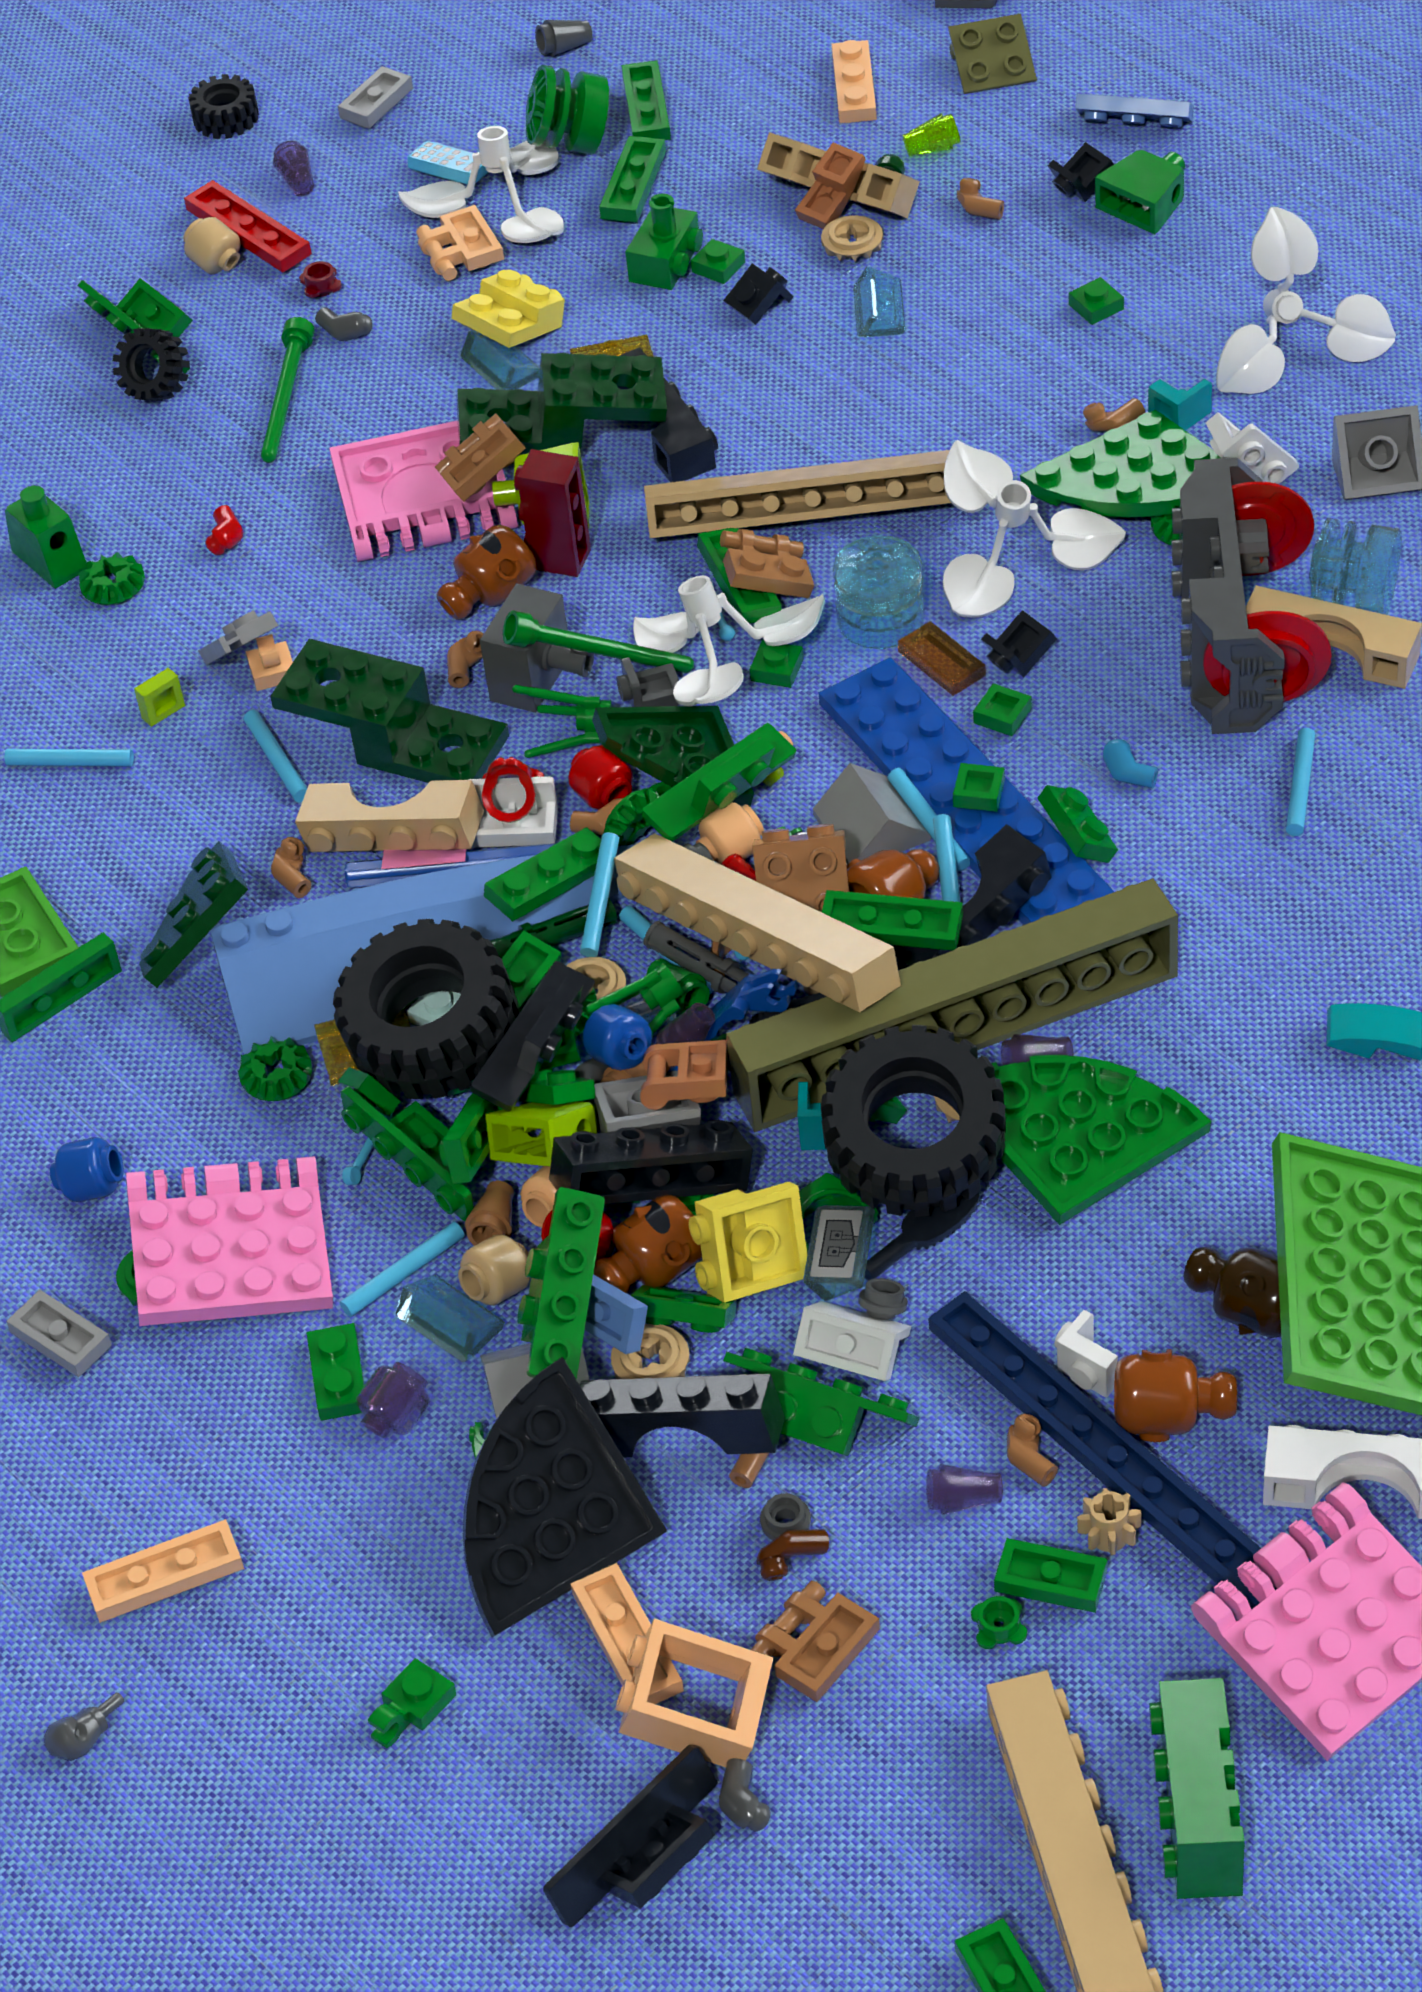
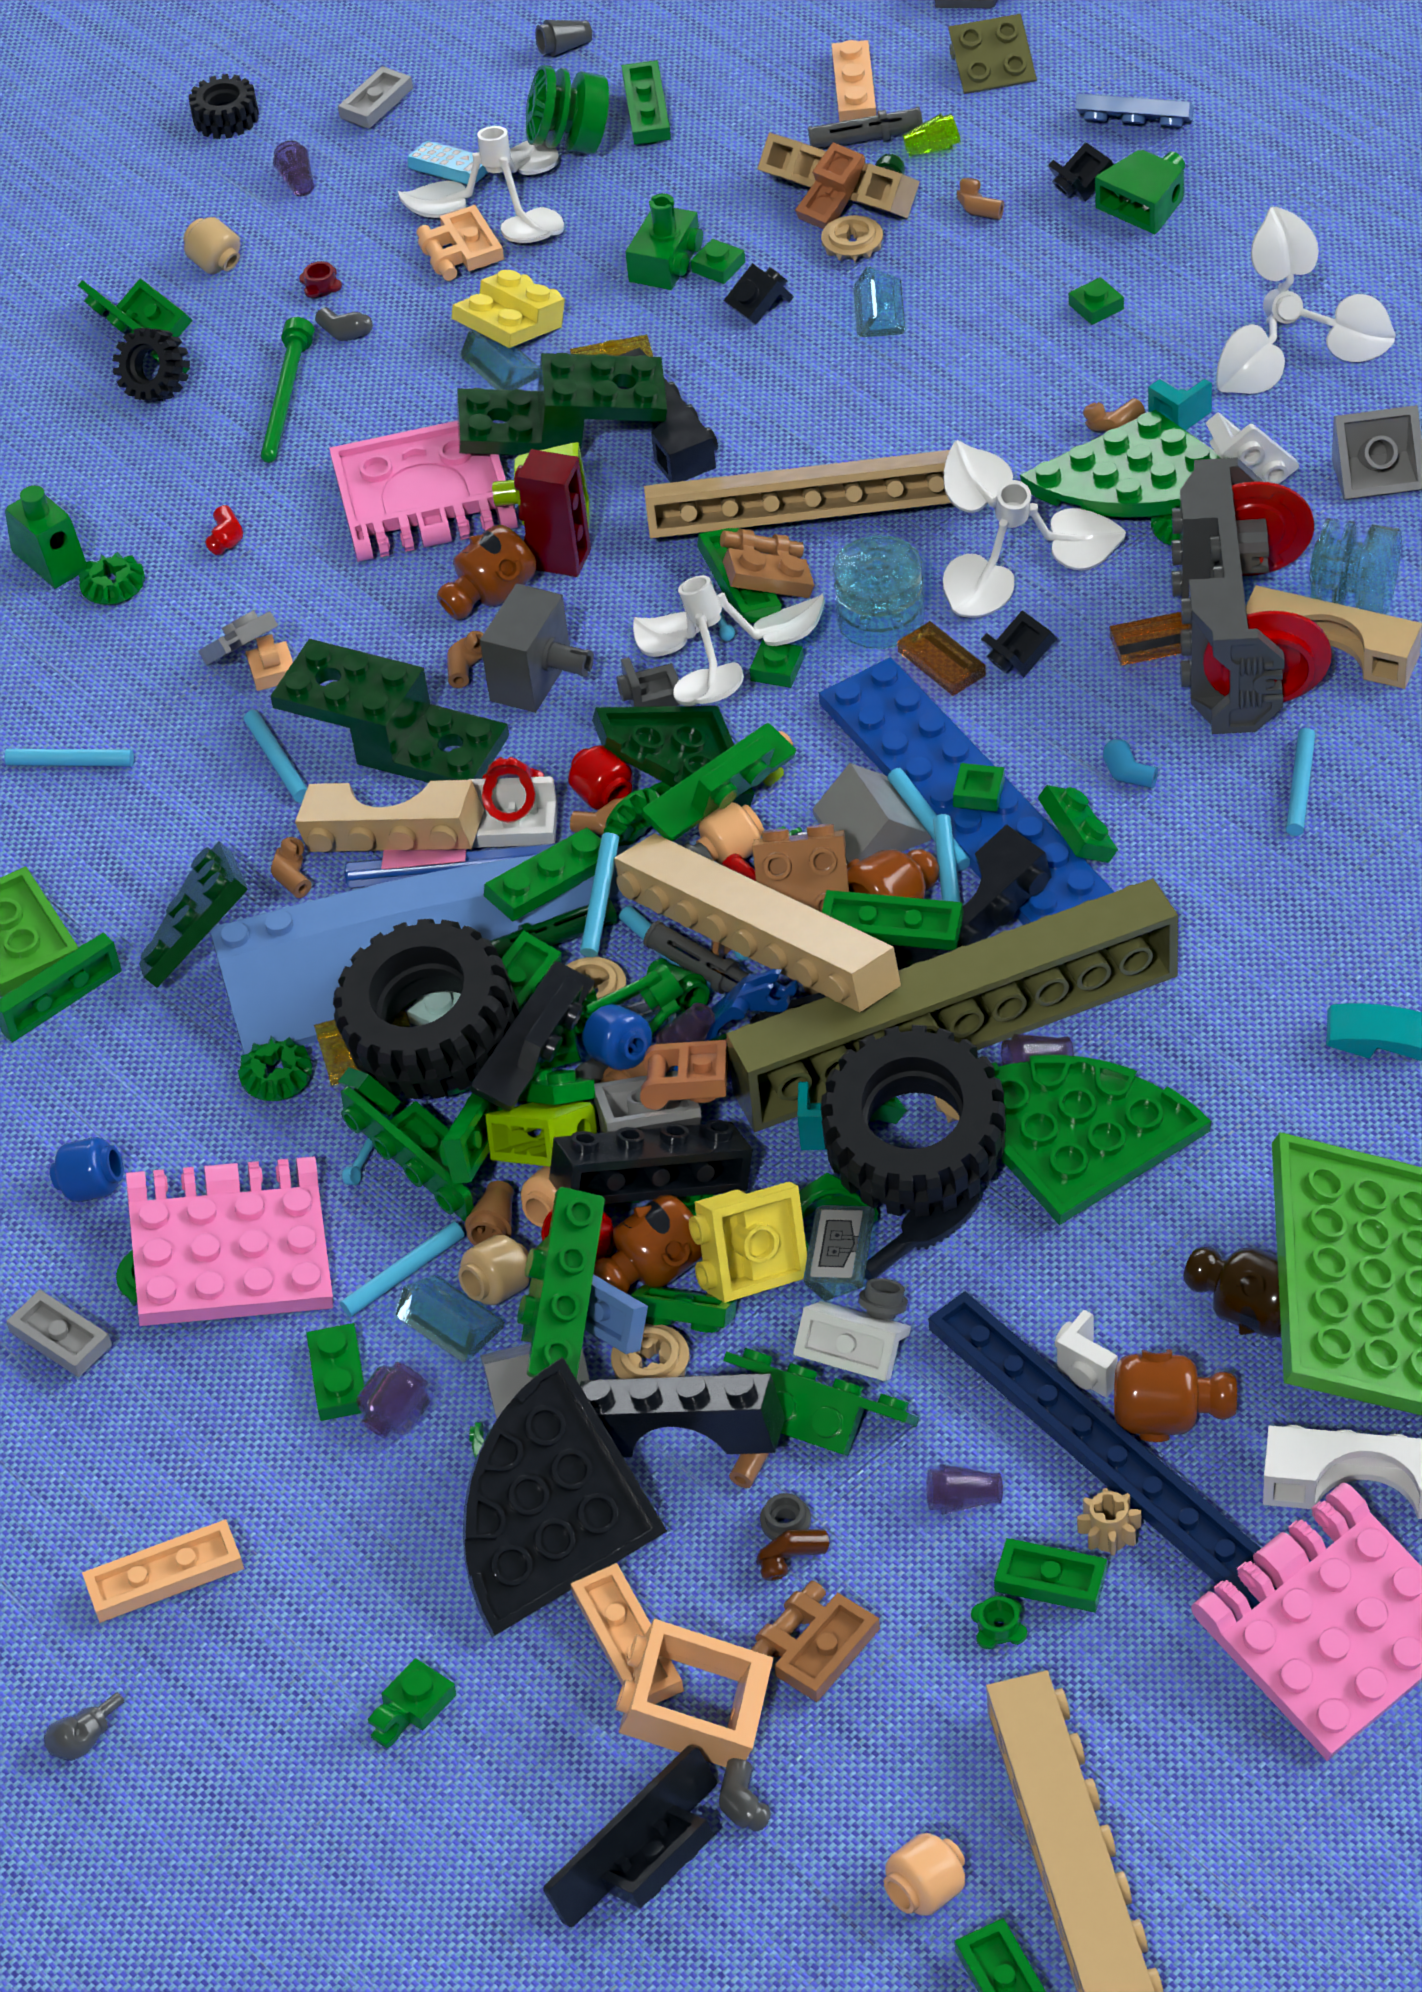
(159, 697): lime plate -> none
(255, 229): red plate -> none
(479, 457): medium nougat plate -> none
(523, 630): green piece -> none
(583, 711): green plant -> none
(632, 179): green plate -> none
(865, 128): none -> dark grey pin
(924, 1874): none -> light nougat head
(1002, 709): green plate -> none
(1024, 1450): medium nougat arm -> none
(1147, 638): none -> clear orange tile
(1200, 1789): wedge -> none

